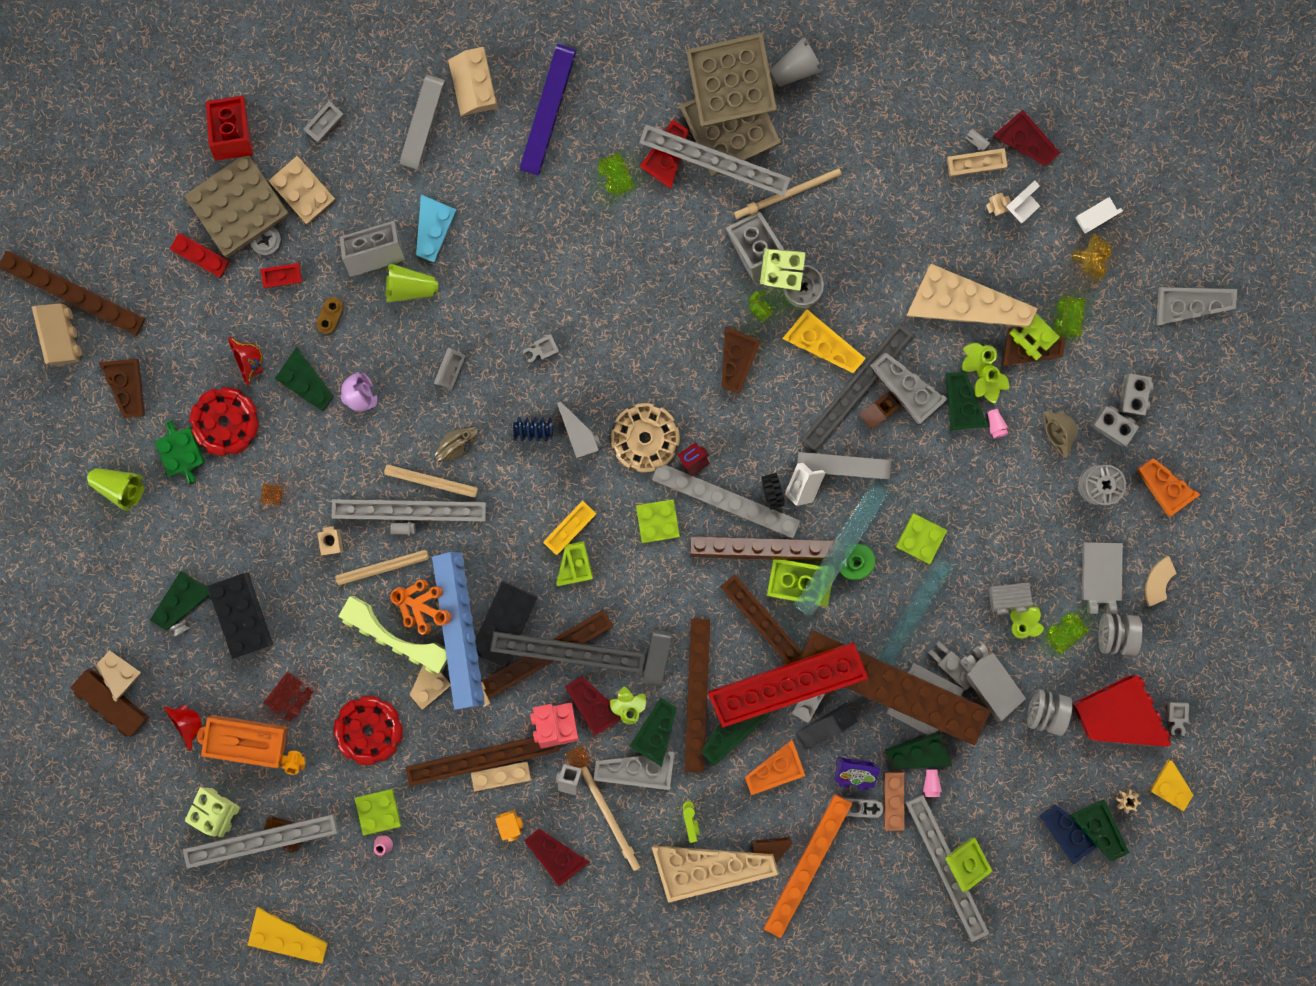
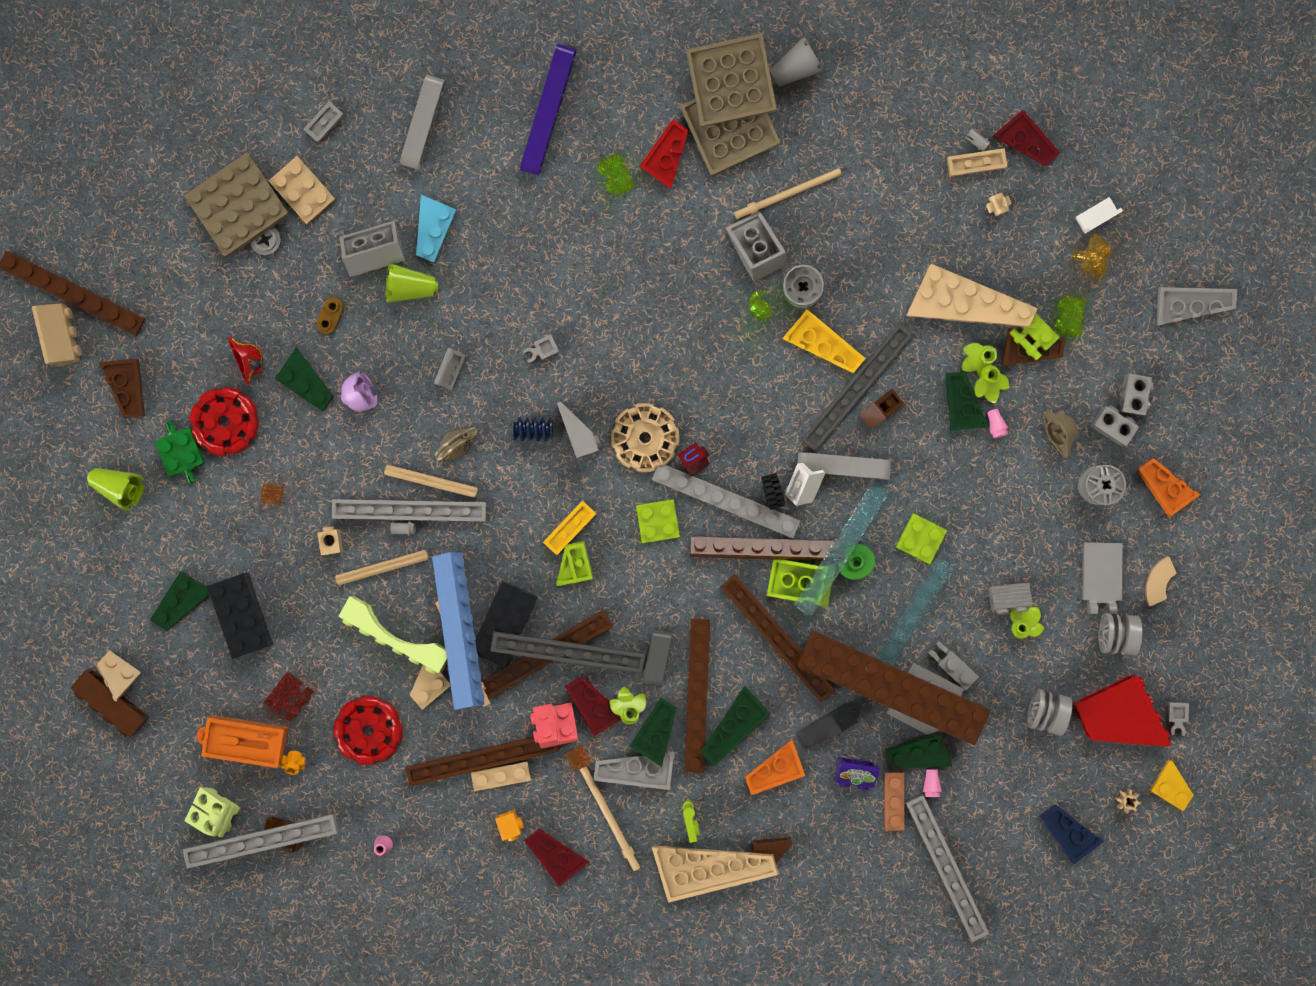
(180, 628): light grey bush -> none
(186, 722): red hat -> none
(199, 255): red plate -> none
(228, 128): red slope -> none
(280, 937): yellow wing -> none
(281, 275): red plate -> none
(378, 811): lime plate -> none
(418, 606): orange plant -> none
(472, 82): tan slope -> none
(569, 779): light grey brick -> none
(714, 160): light grey plate -> none
(737, 359): reddish brown wing -> none
(773, 264): yellowish green hips -> none
(788, 684): red plate -> none
(807, 708): light grey plate -> none
(807, 865): orange plate -> none
(869, 803): light grey beam -> none
(908, 388): light grey wing -> none
(968, 864): lime plate -> none
(992, 683): light grey tile -> none
(1024, 204): white panel -> none
(1066, 633): clear neon green bracket -> none
(1101, 829): dark green wing -> none

